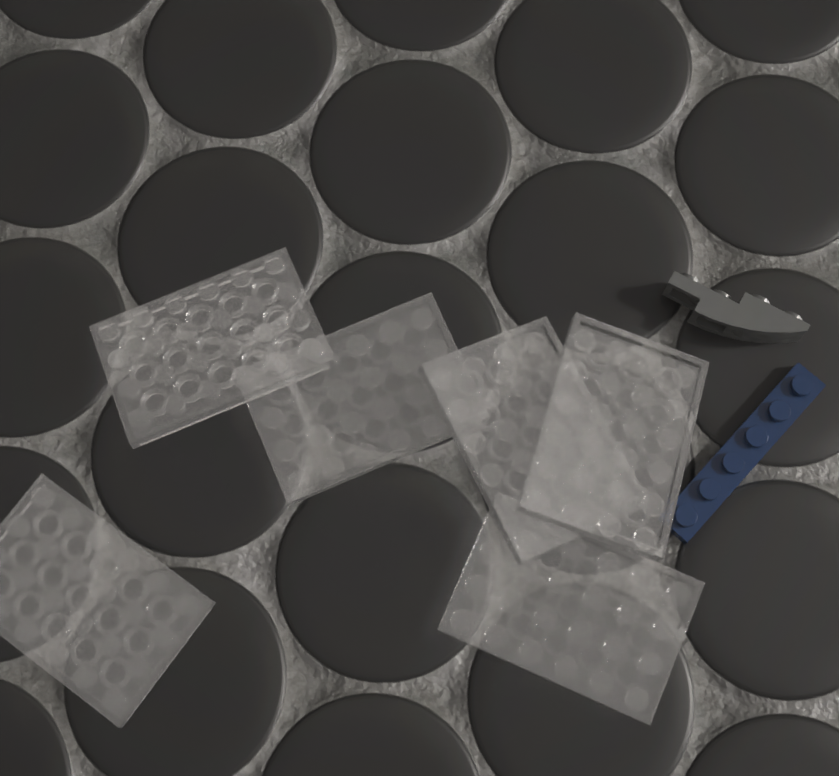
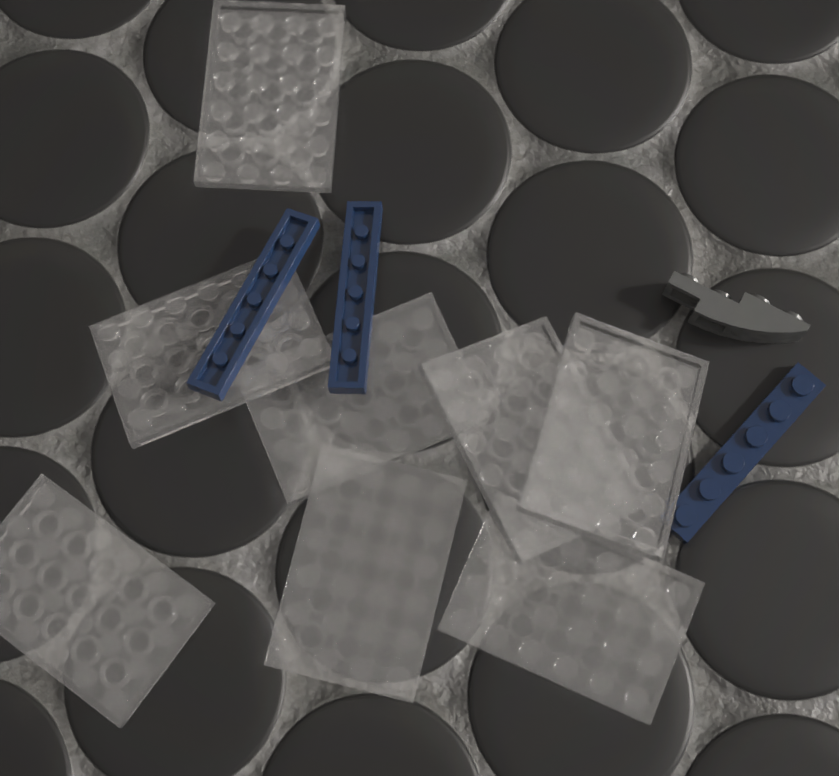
(253, 305): none -> dark blue plate
(270, 96): none -> clear plate
(355, 298): none -> dark blue plate
(366, 573): none -> clear plate

